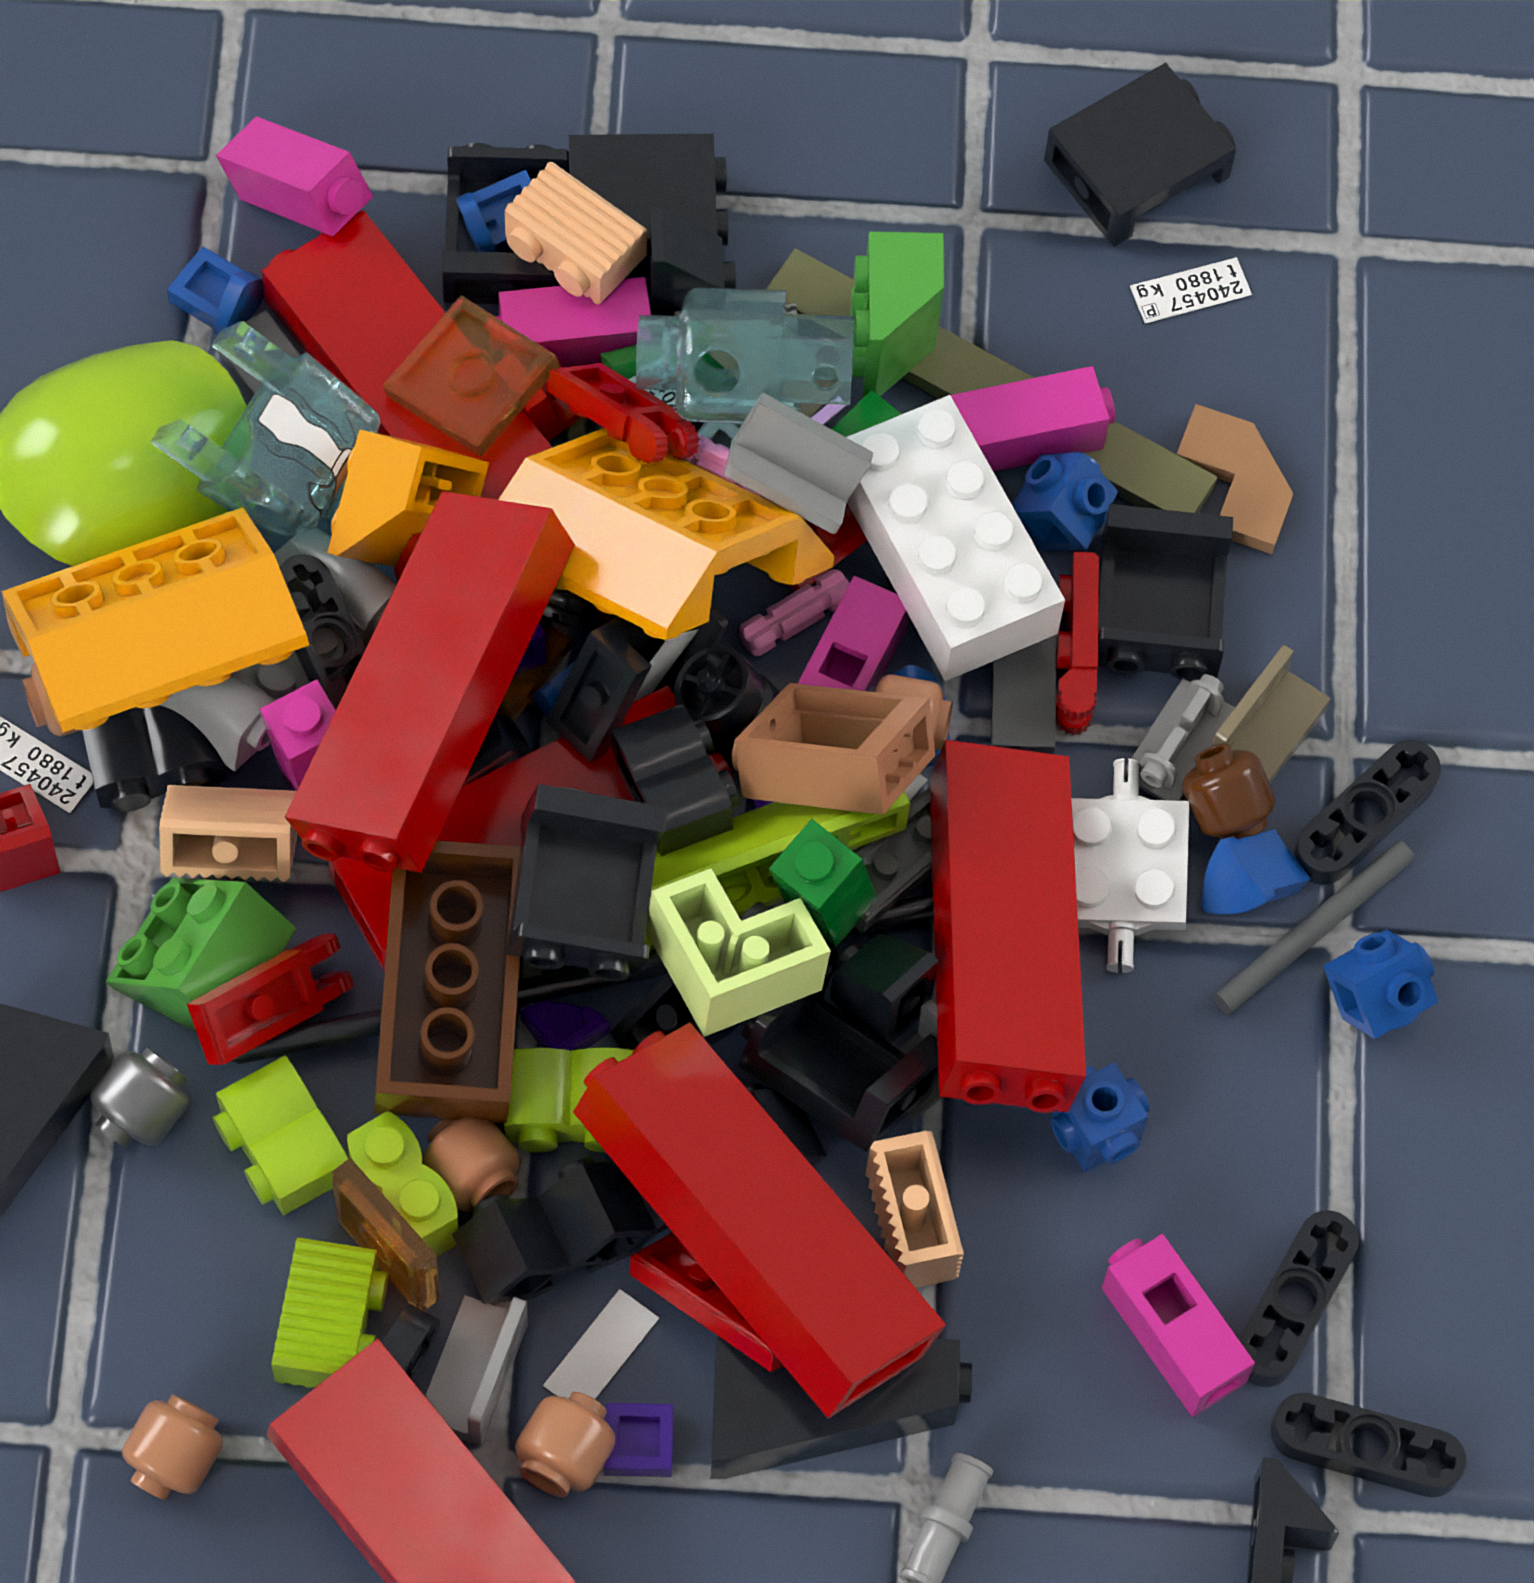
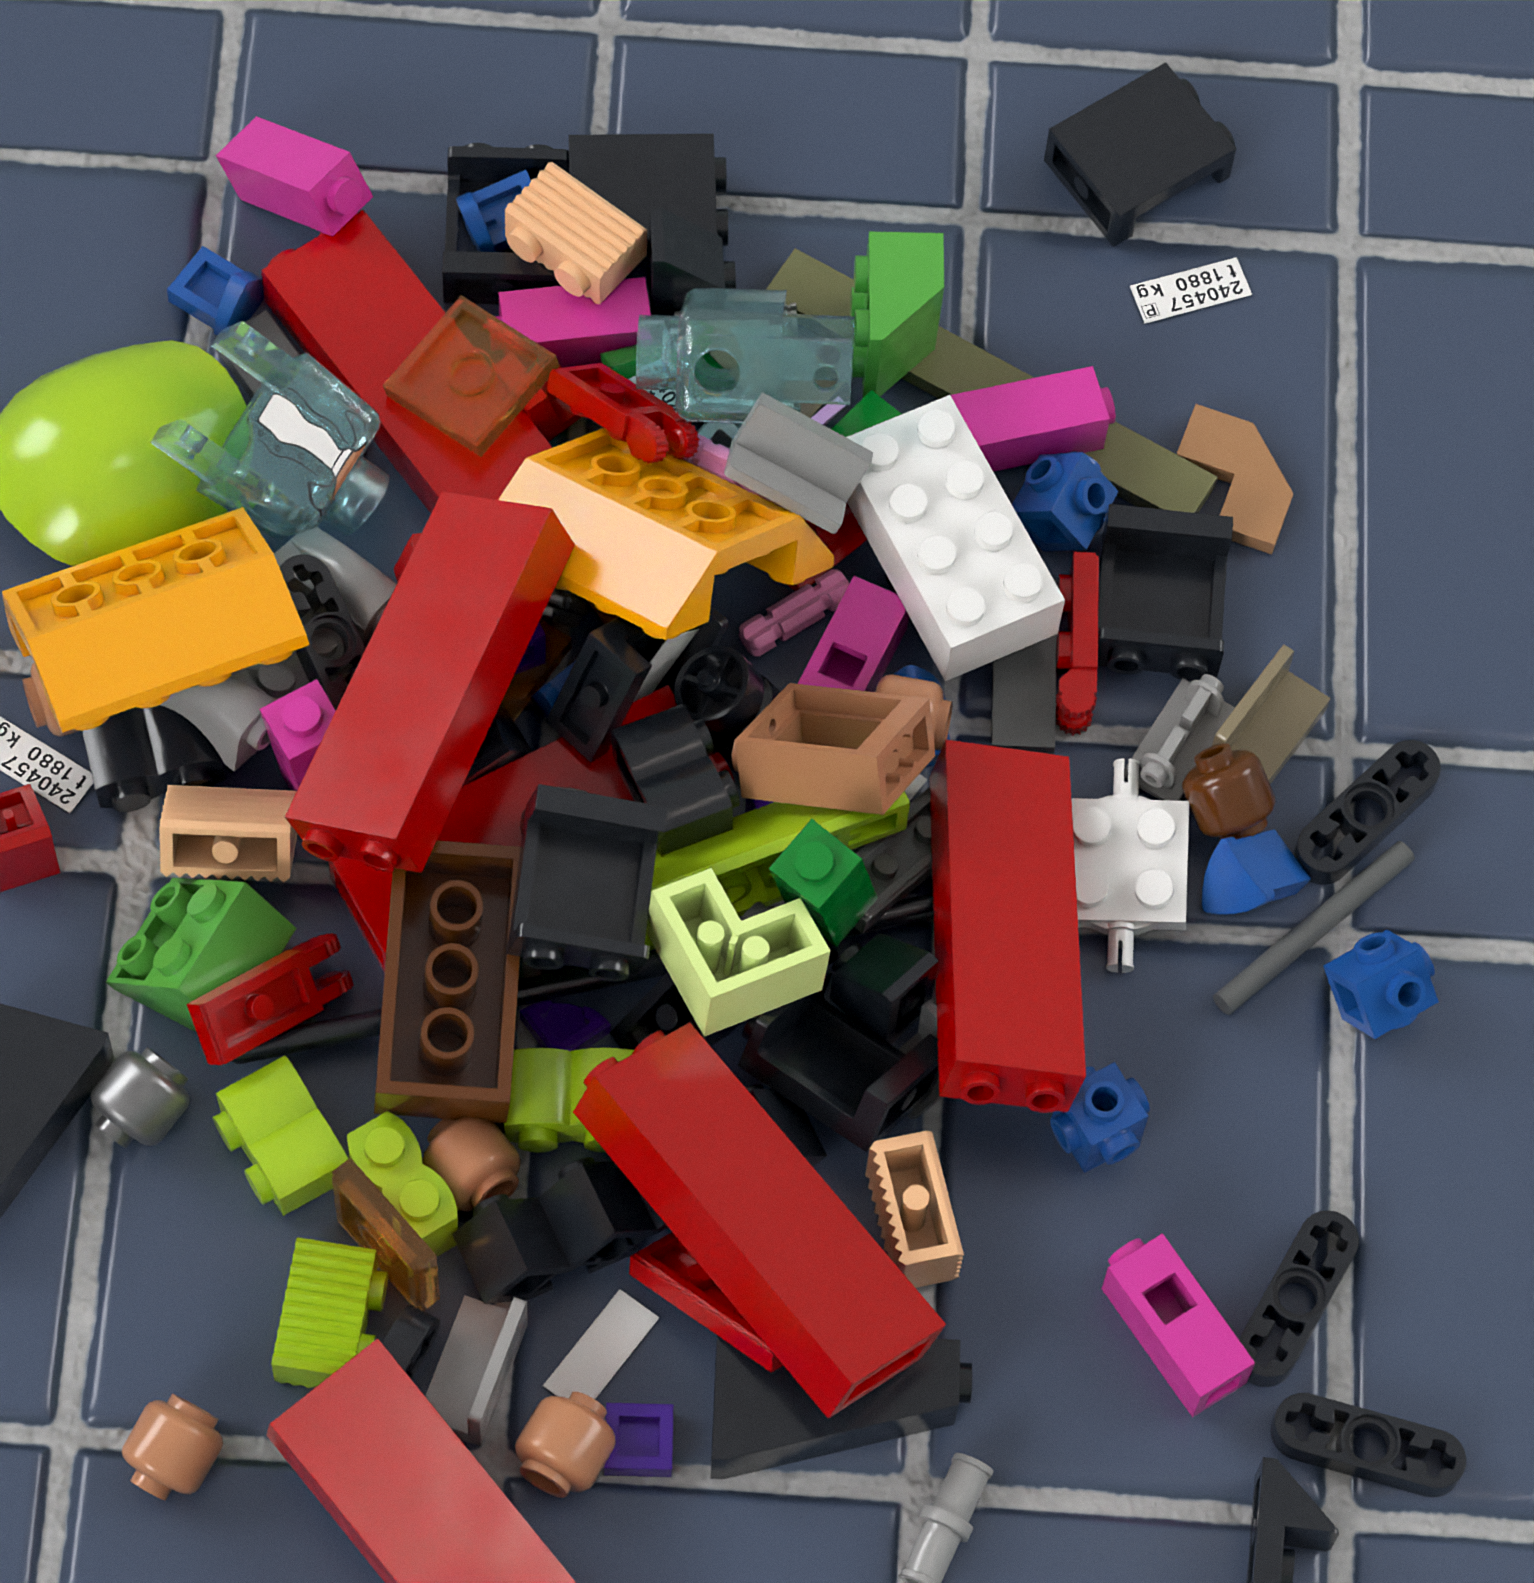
(393, 493): light orange slope -> none

